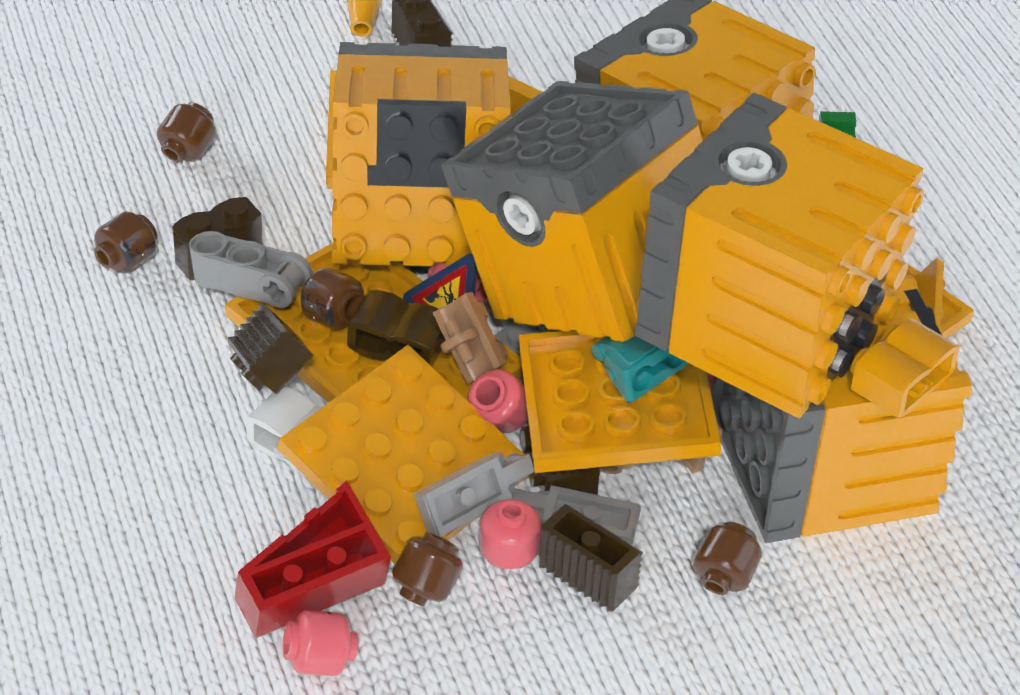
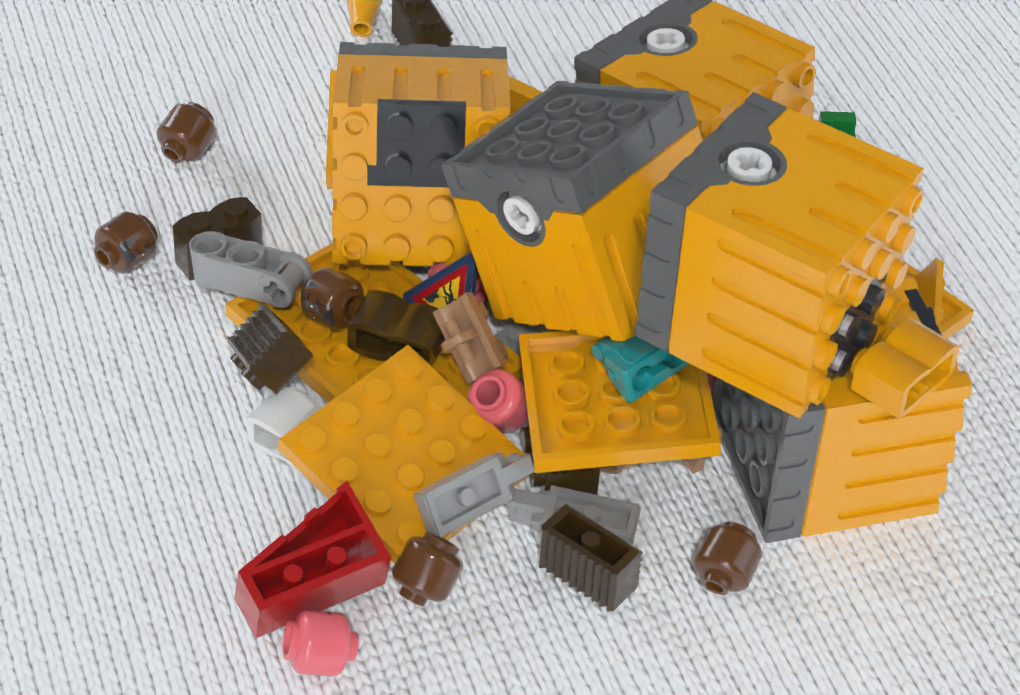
(510, 534): coral head -> none

